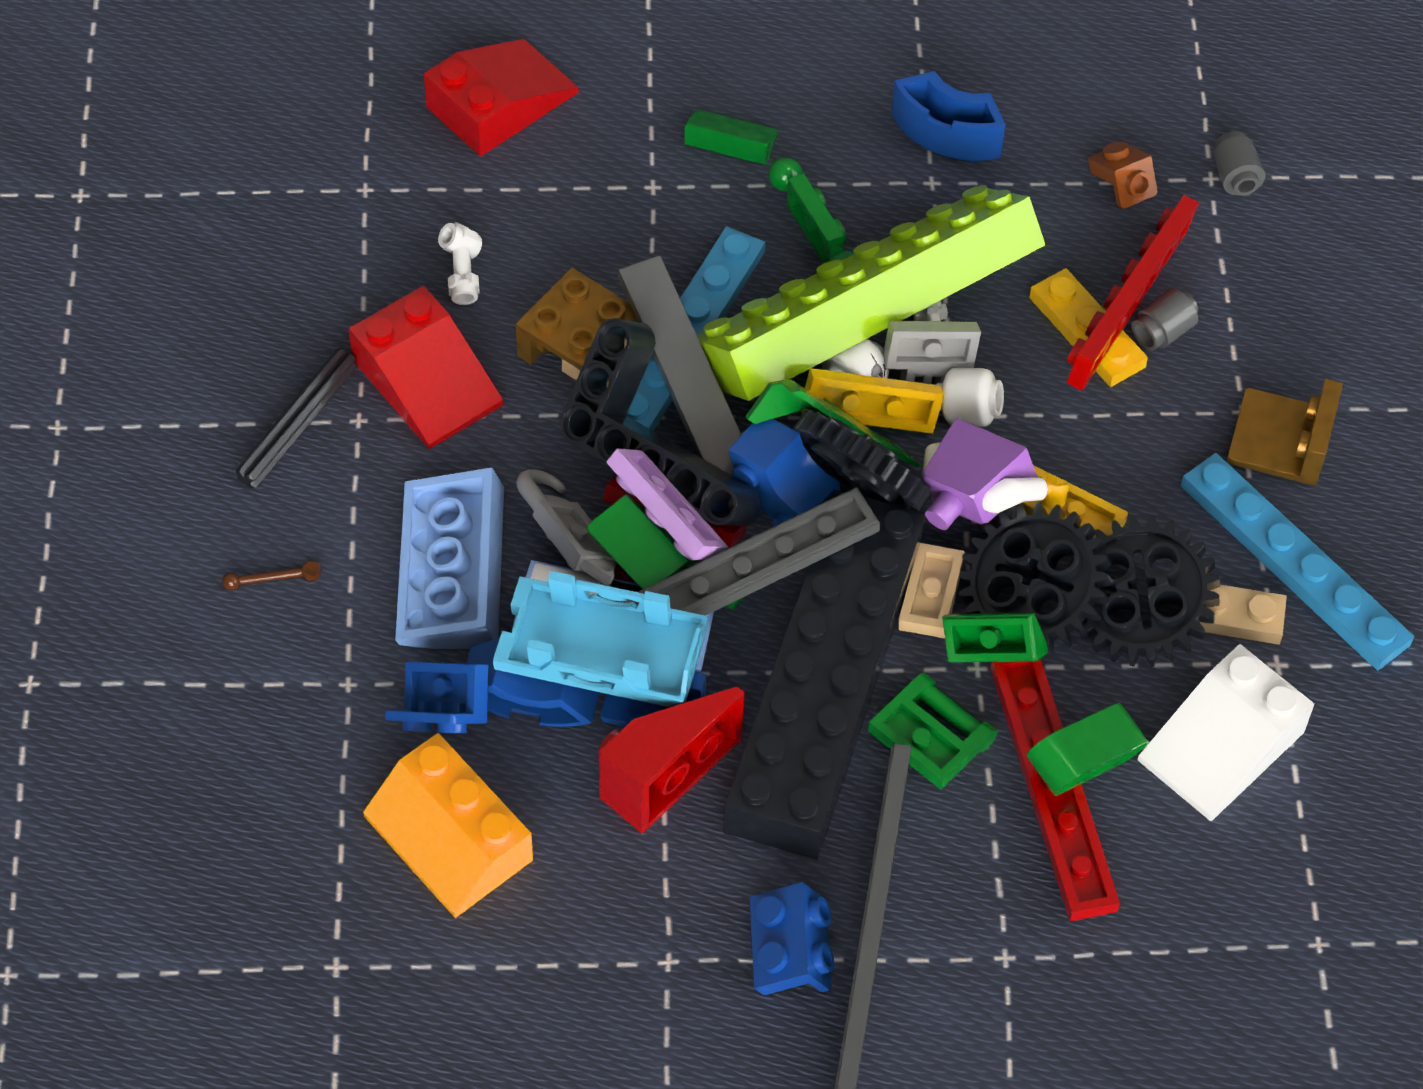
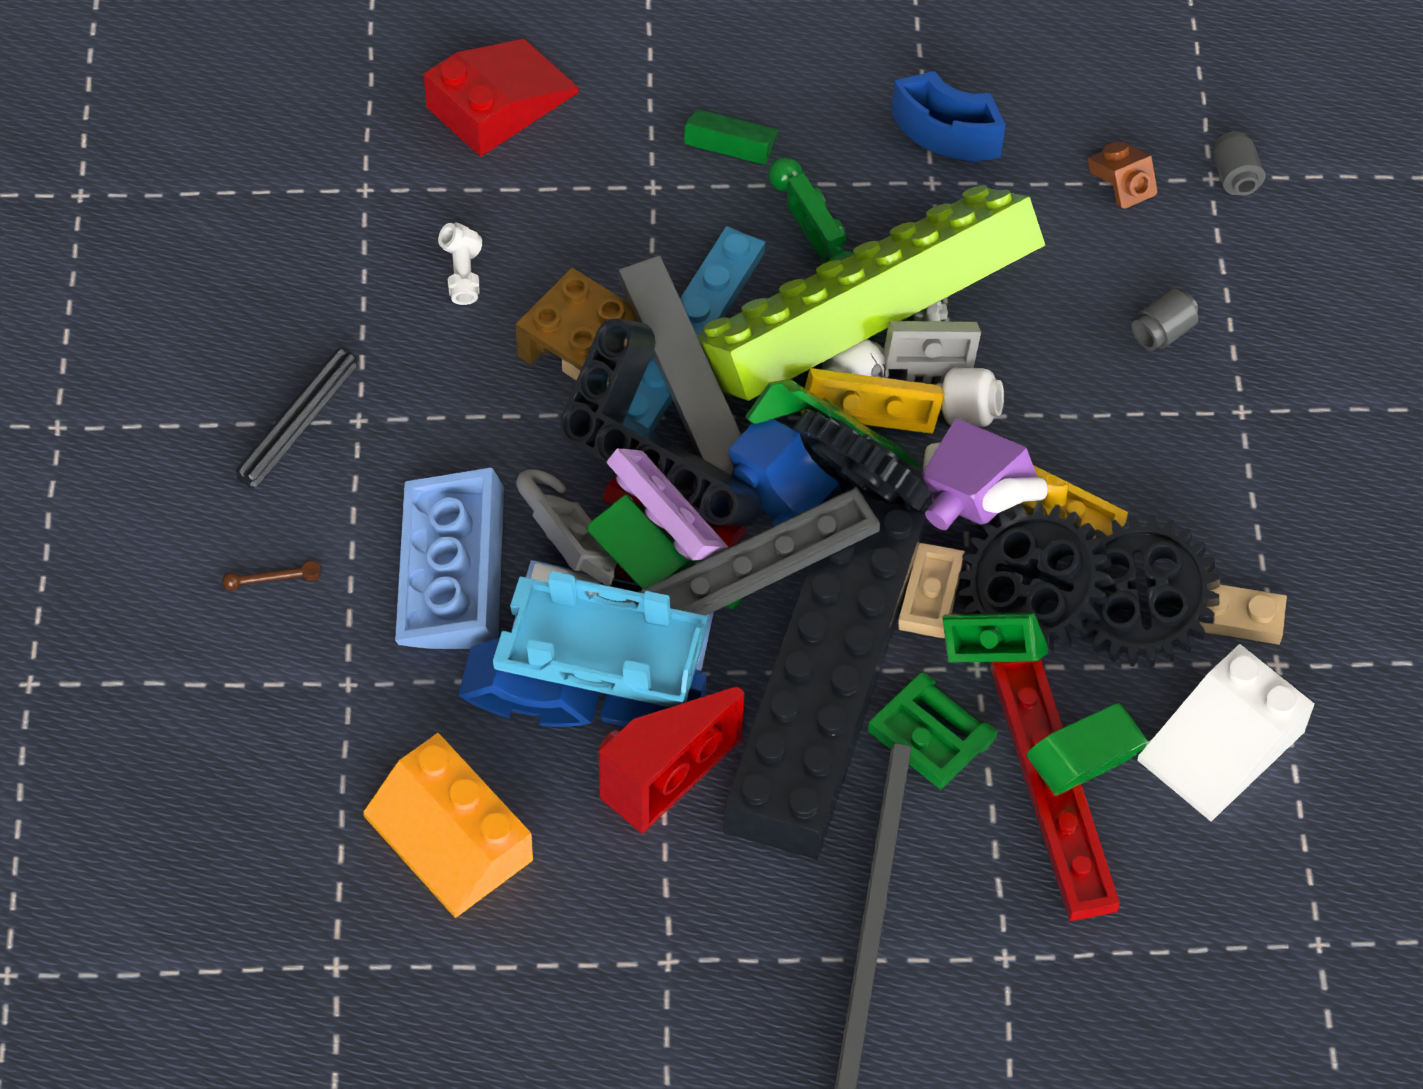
(424, 367): red slope -> none
(443, 695): blue bracket -> none
(790, 939): blue bracket -> none
(1071, 311): yellow plate -> none
(1124, 300): red plate -> none
(1284, 433): pearl gold bracket -> none
(1297, 561): dark azure plate -> none

